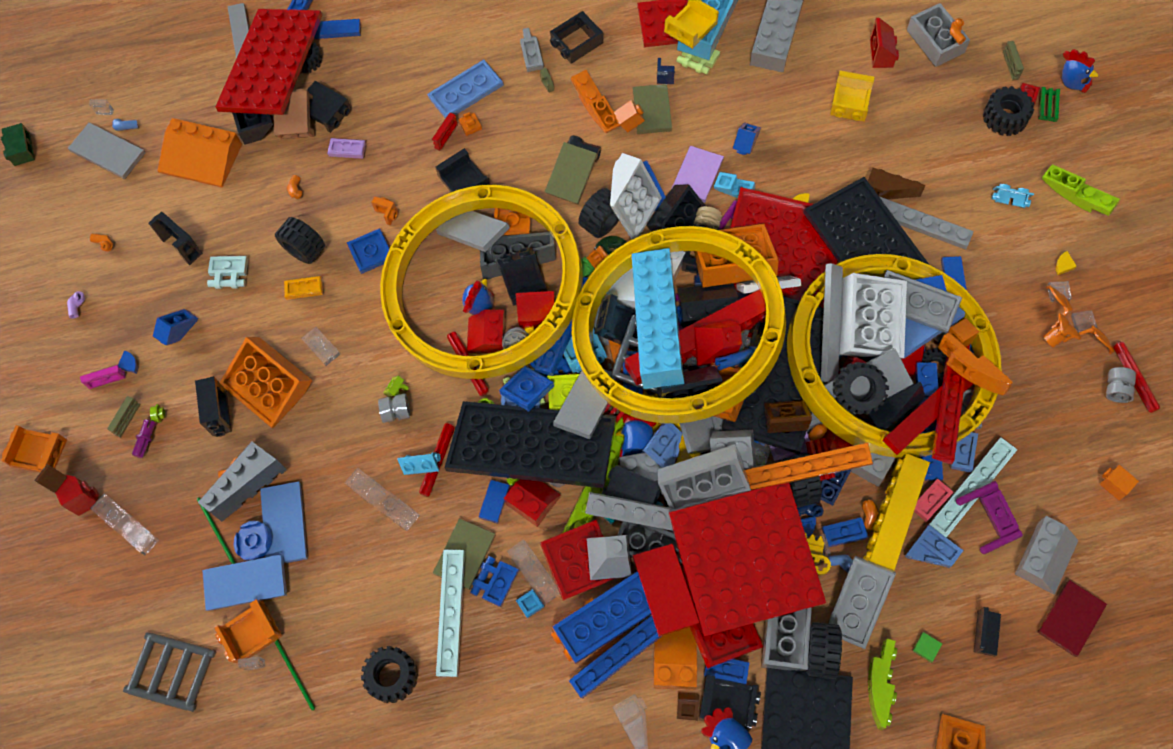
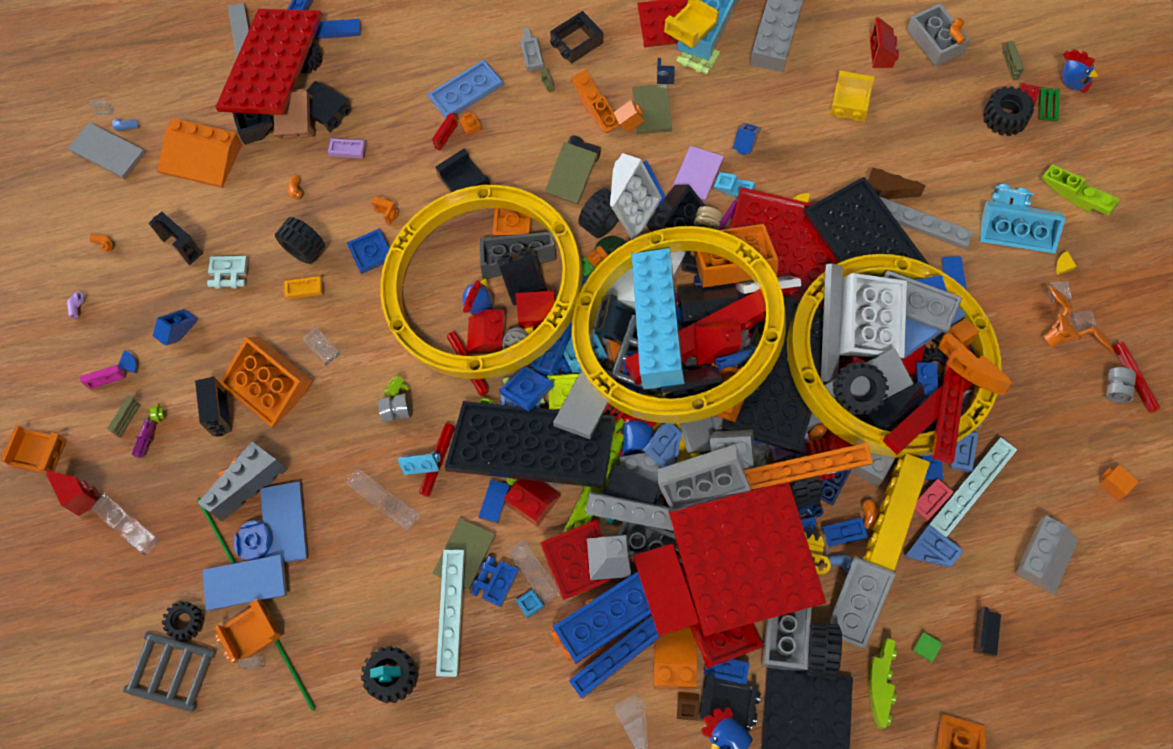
(17, 144): dark green brick -> none
(50, 478): reddish brown slope -> none
(171, 618): none -> black tyre
(385, 673): none -> teal plate
(473, 230): light grey tile -> none
(787, 416): reddish brown slope -> none
(998, 513): magenta plate -> none
(1021, 226): none -> medium azure slope
(1072, 618): dark red tile -> none

